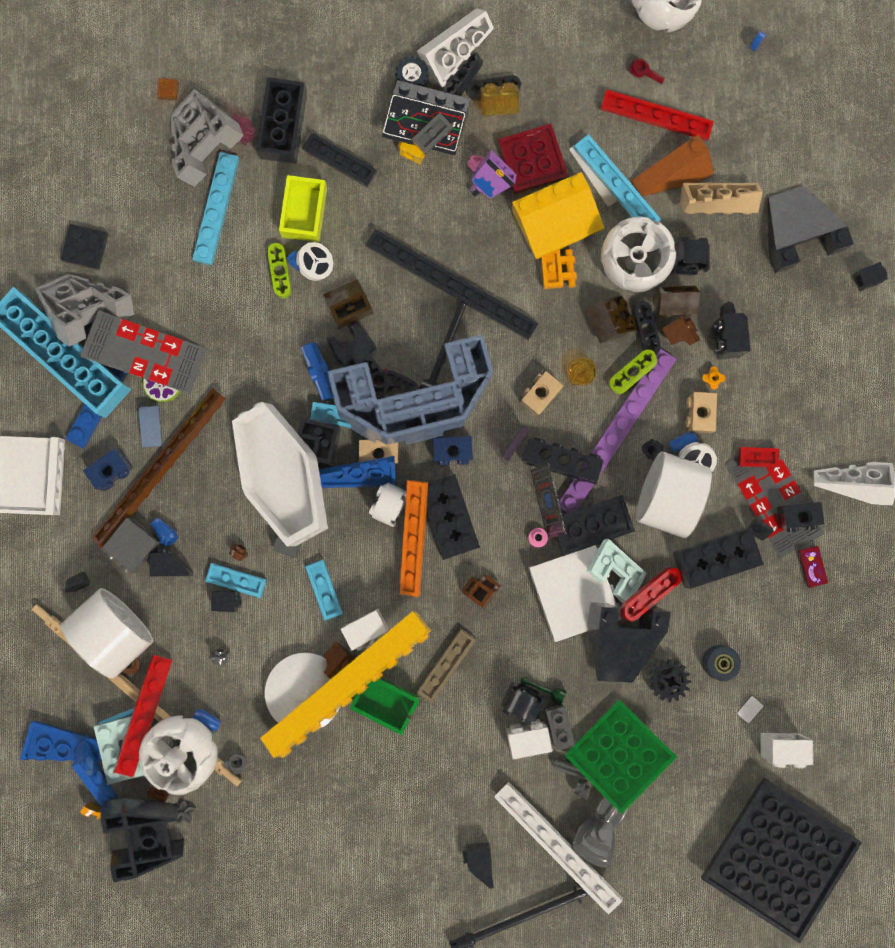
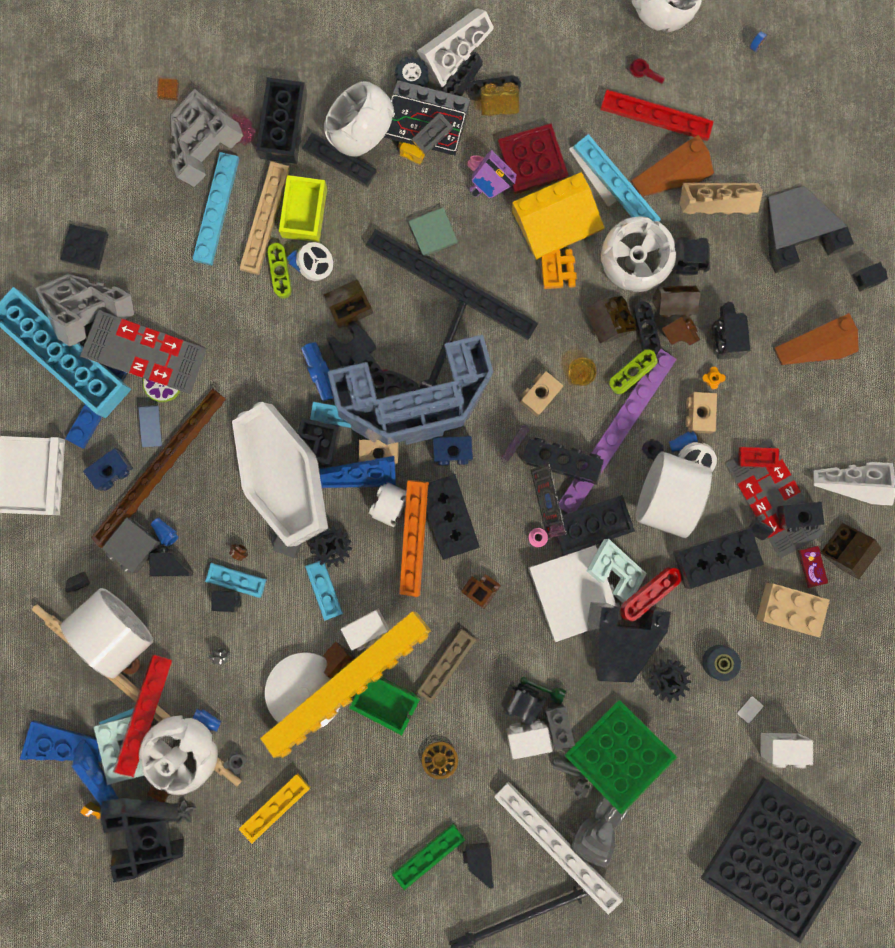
(264, 218): none -> tan plate
(274, 808): none -> yellow plate
(339, 551): none -> black gear
(358, 119): none -> white wheel
(428, 856): none -> green tile
(433, 232): none -> sand green tile
(440, 760): none -> pearl gold wheel
(793, 609): none -> tan brick
(827, 342): none -> dark orange wedge
(851, 550): none -> dark brown slope

